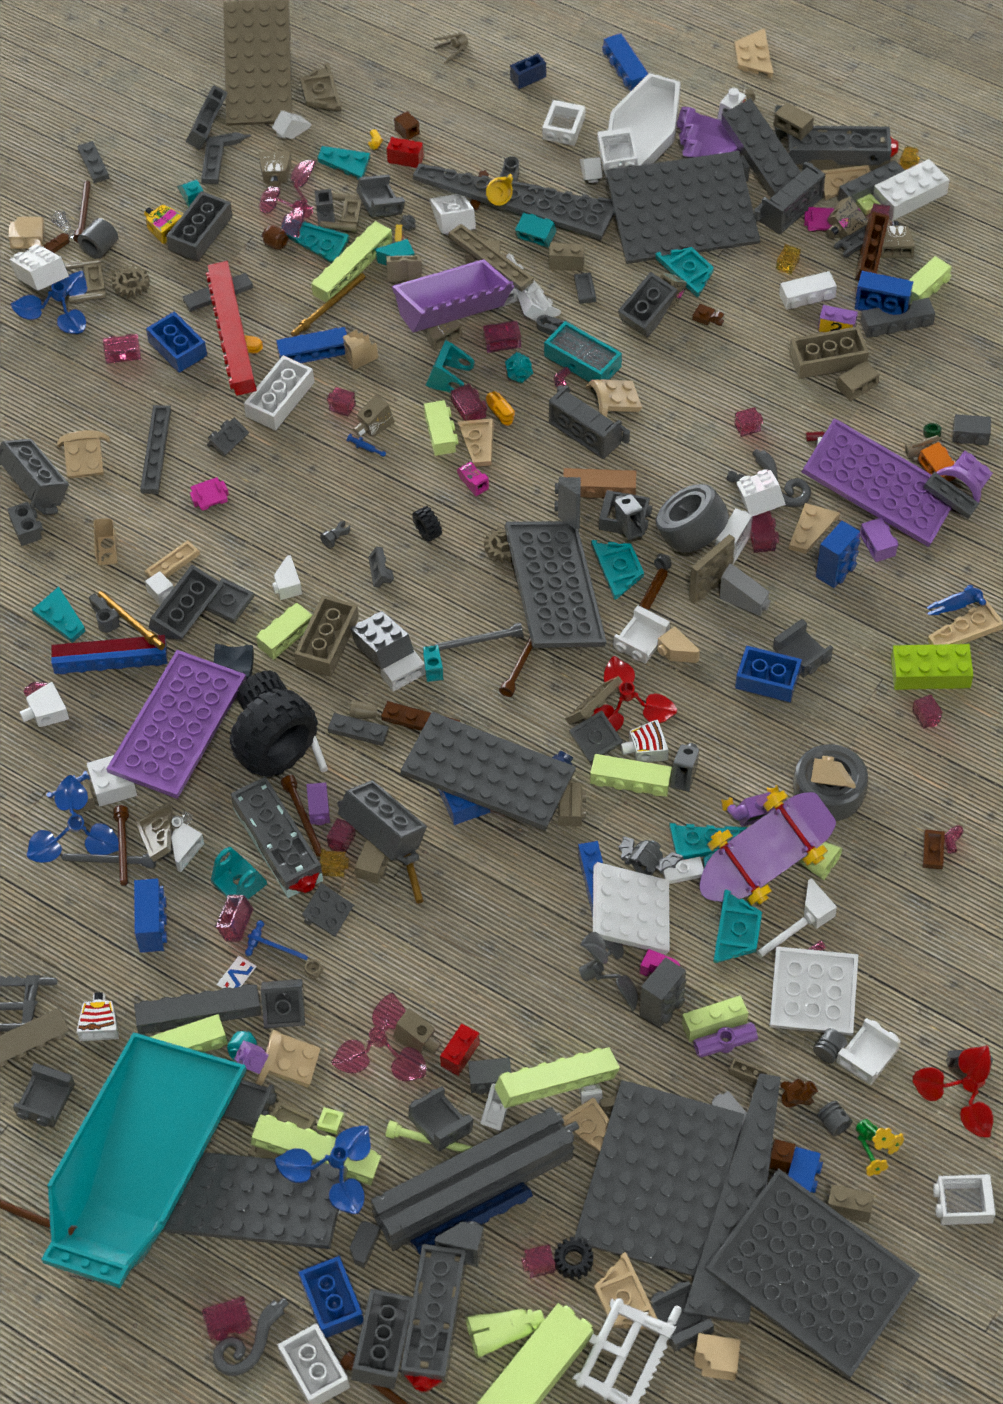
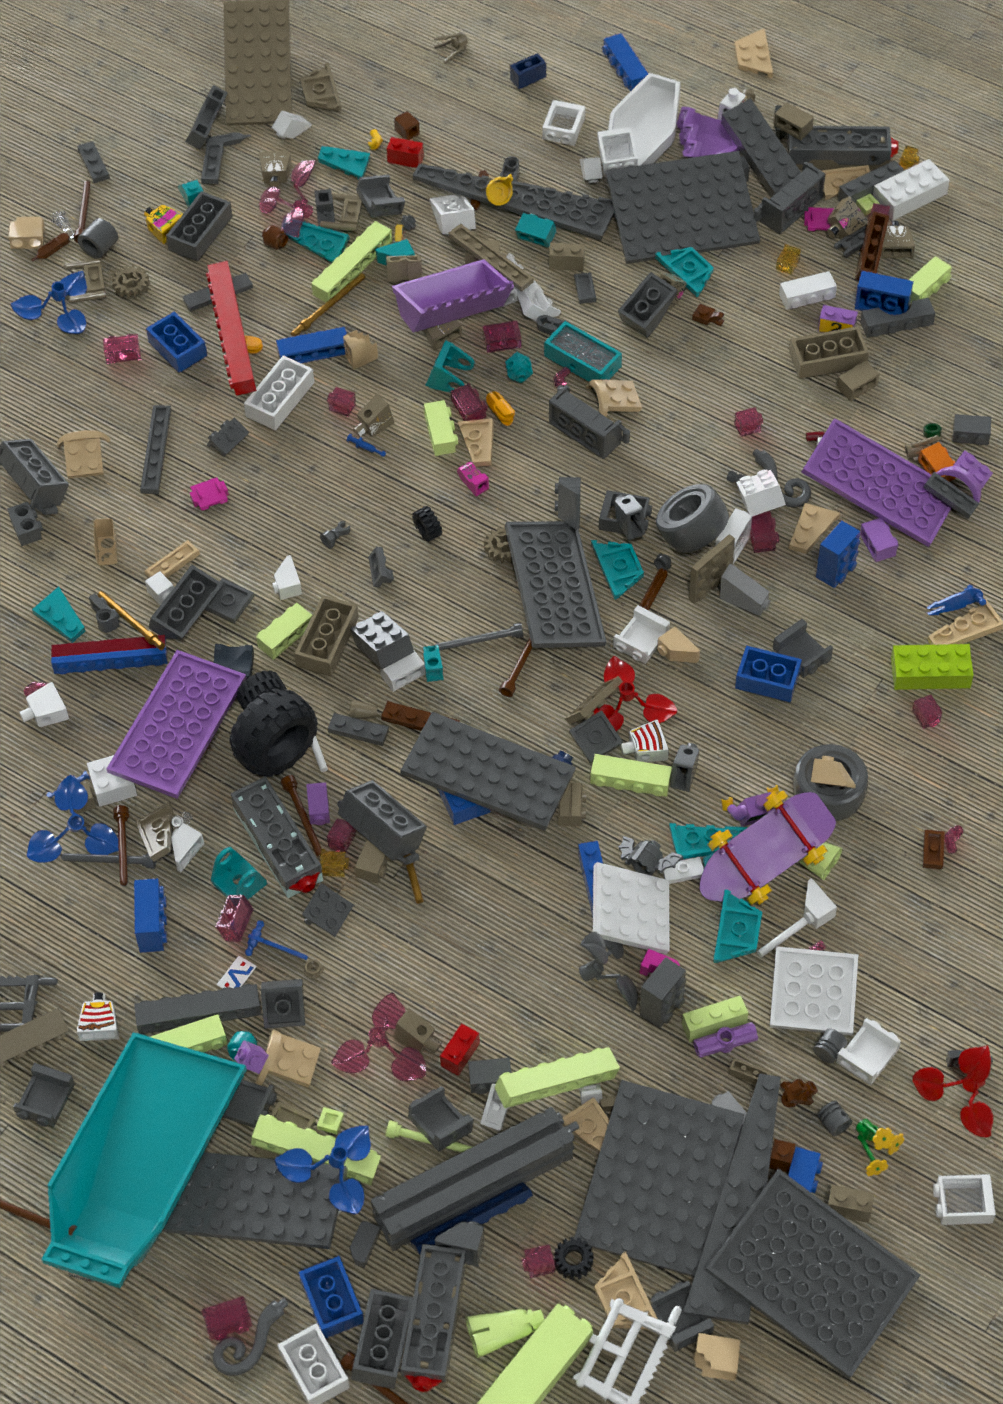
(38, 267): white brick -> none
(597, 481): medium nougat brick -> none

